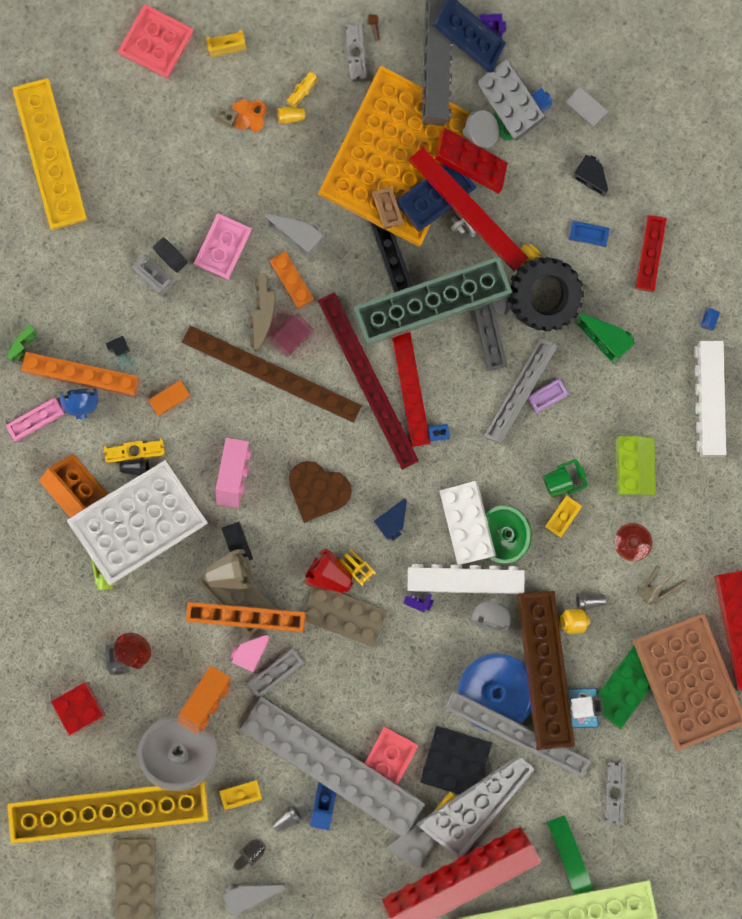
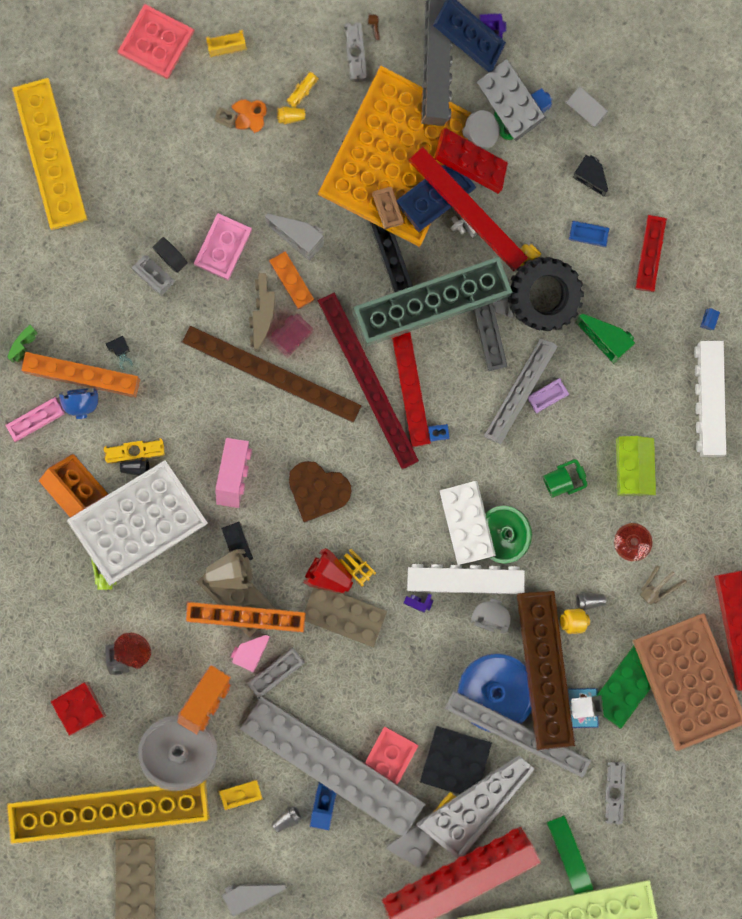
(169, 398): orange tile -> none
(250, 854): clear smoke arm -> none
(392, 521): dark blue slope -> none
(563, 516): yellow plate -> none

